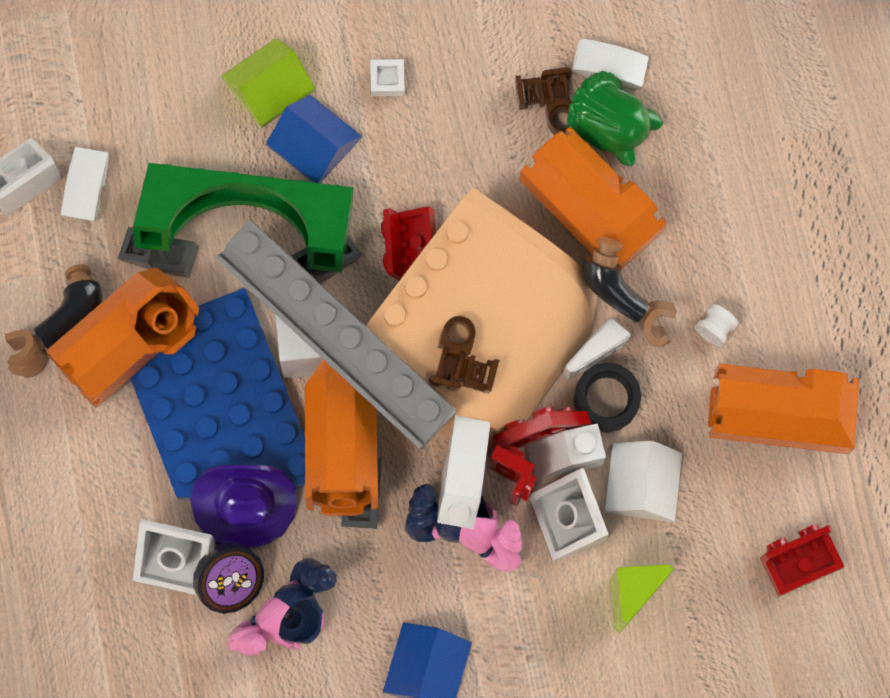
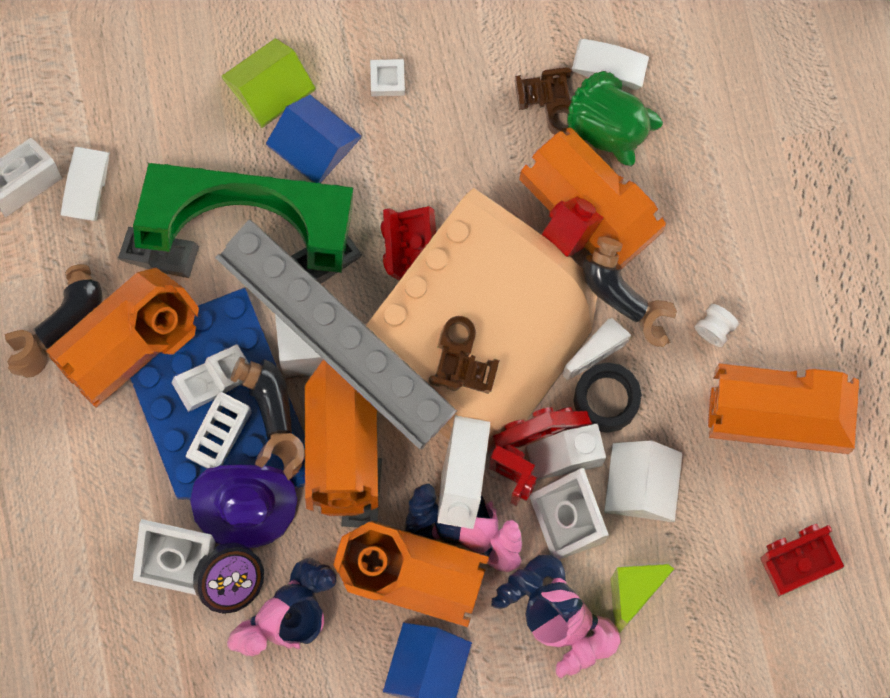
(205, 381): none -> white slope
(214, 413): none -> white slope
(272, 397): none -> piece
(410, 571): none -> orange brick
(559, 615): none -> hair
(572, 225): none -> red brick

